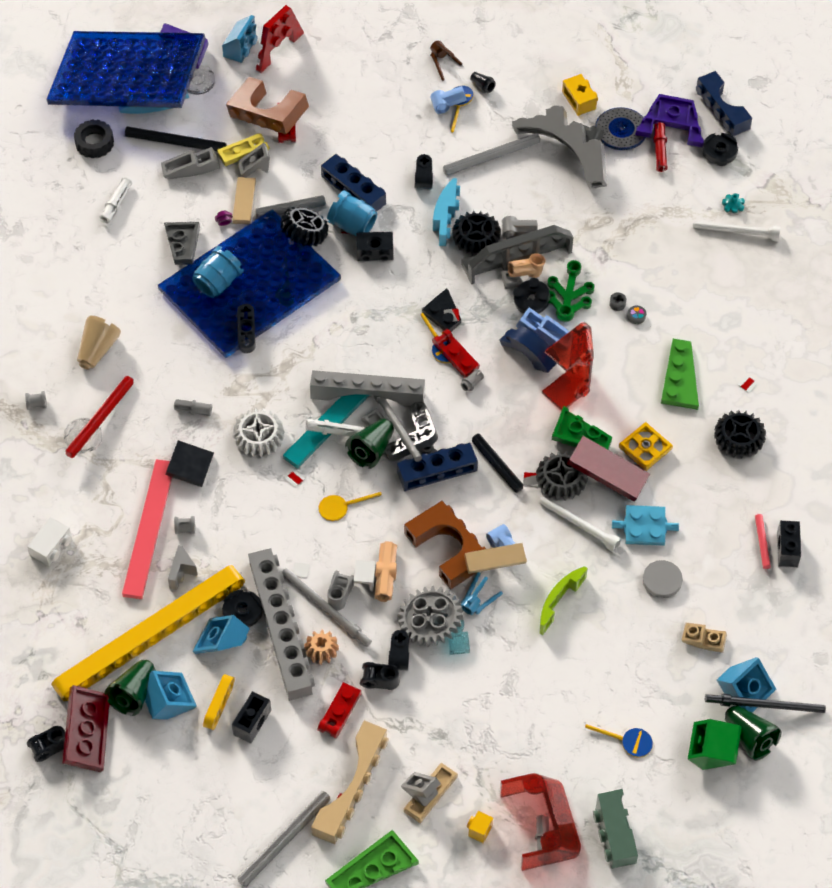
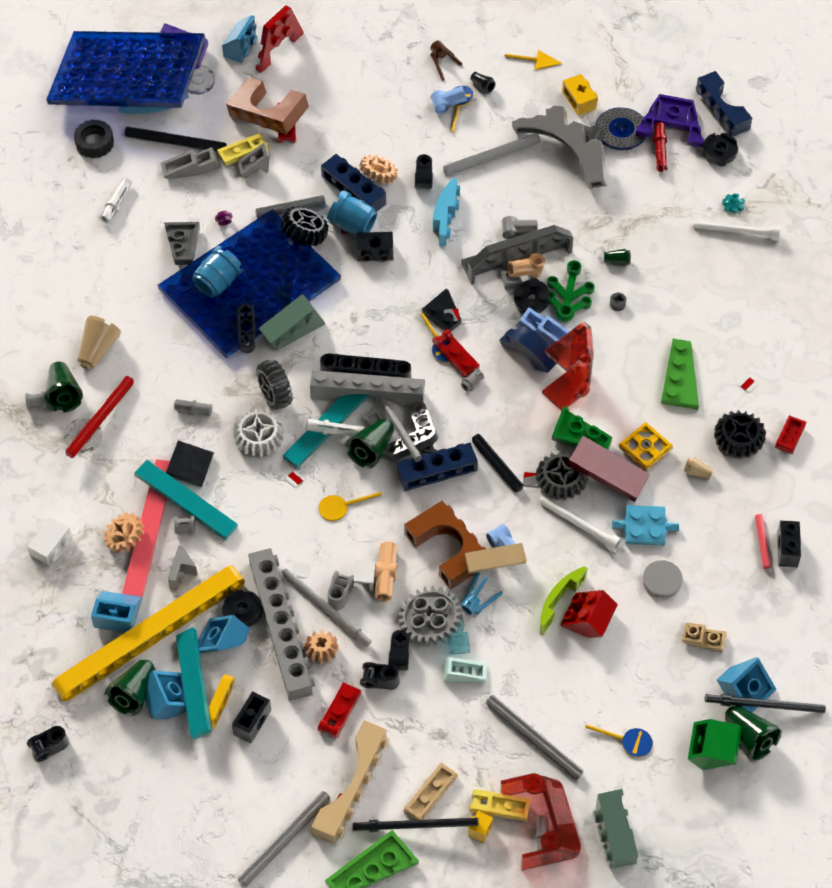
(62, 388): none -> dark green cone
(86, 729): dark red tile -> none
(115, 611): none -> dark azure slope
(123, 532): none -> light nougat gear
(186, 499): none -> teal tile
(193, 683): none -> teal tile
(244, 200): tan tile -> none
(274, 384): none -> dark grey gear
(292, 323): none -> sand green wedge
(357, 364): none -> black beam
(376, 825): none -> black bar
(378, 169): none -> light nougat gear
(421, 787): light grey slope -> none
(455, 676): none -> light aqua slope
(476, 226): black gear -> none
(500, 805): none -> light yellow plate
(534, 737): none -> light grey axle
(542, 60): none -> yellow piece
(589, 613): none -> red slope
(618, 257): none -> dark green cone
(636, 314): dark grey tile -> none
(697, 468): none -> tan cone
(790, 434): none -> red plate

